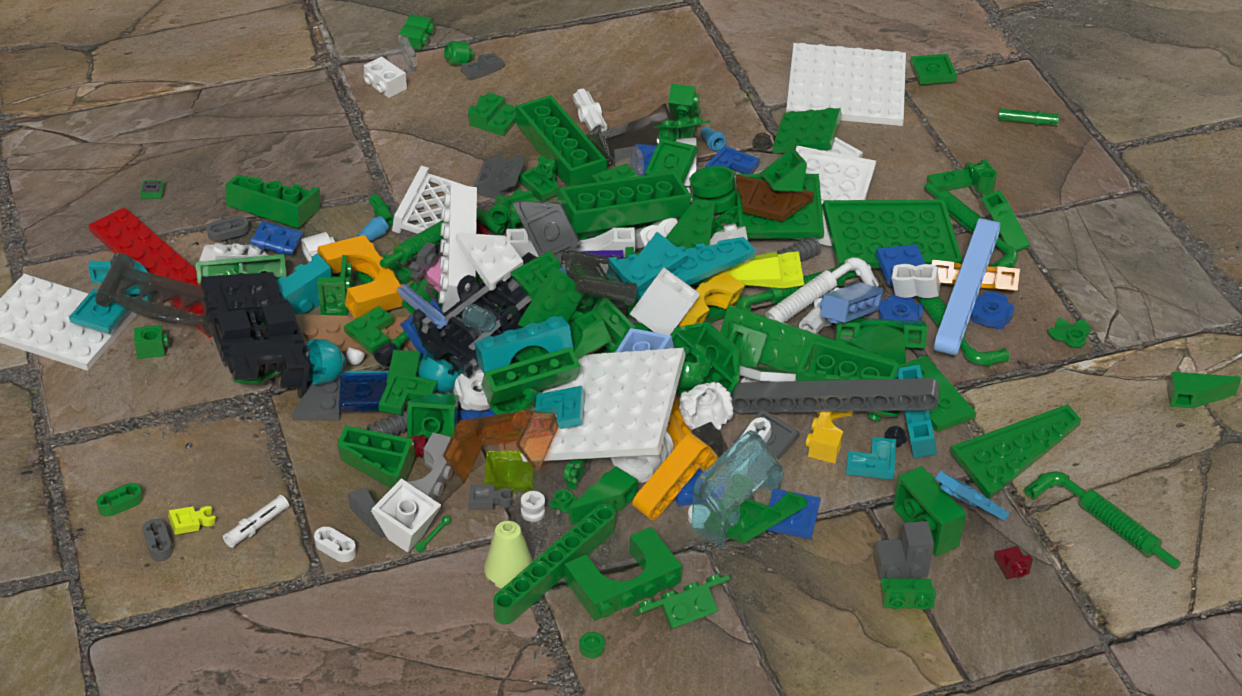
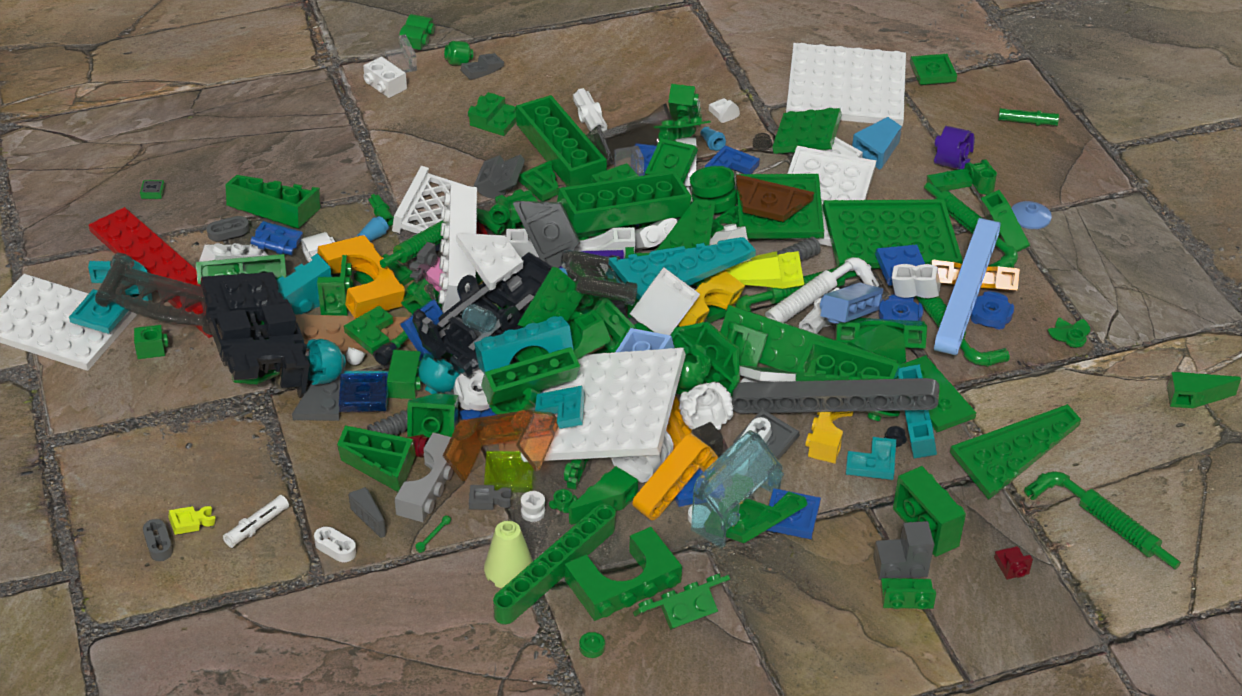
(119, 499): green beam -> none
(404, 387): green plate -> none
(405, 514): white slope -> none
(417, 301): medium blue axle -> none
(532, 274): green plate -> none
(550, 166): green plate -> none
(655, 256): teal wing -> none
(724, 110): none -> white tile
(786, 172): green slope -> none
(878, 141): none -> dark azure slope
(954, 147): none -> dark purple brick
(969, 495): dark azure wing -> none
(1032, 214): none -> medium blue dish

